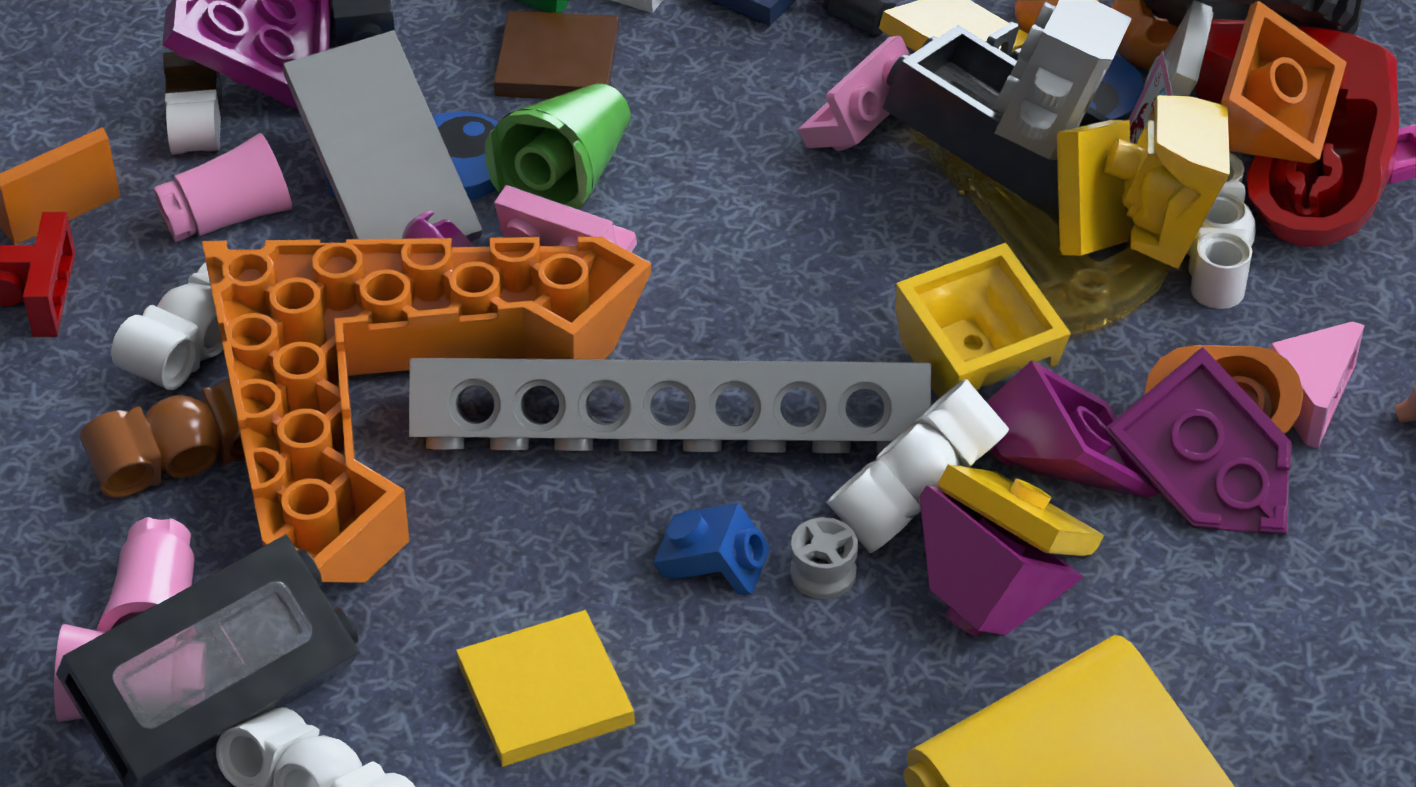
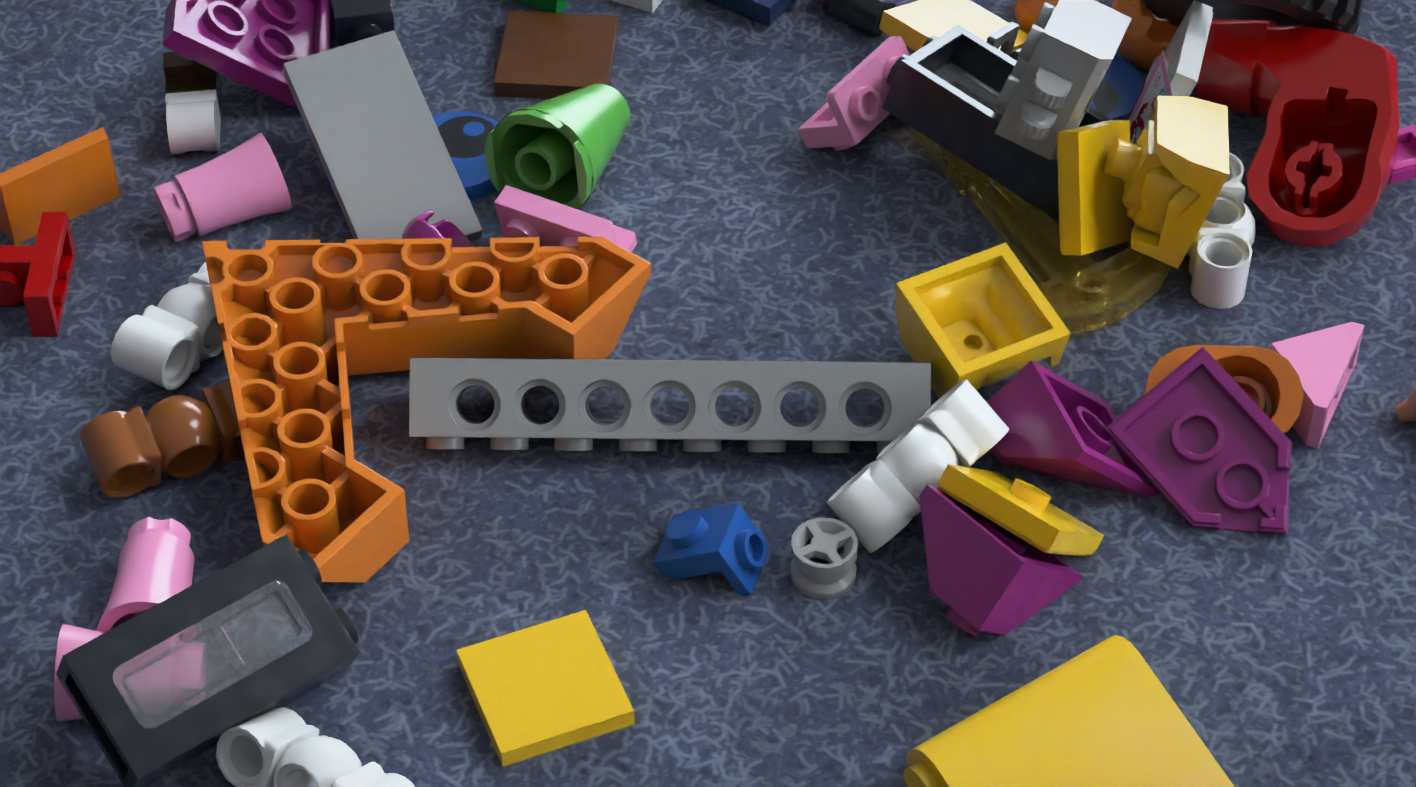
(1280, 89): orange slope -> none

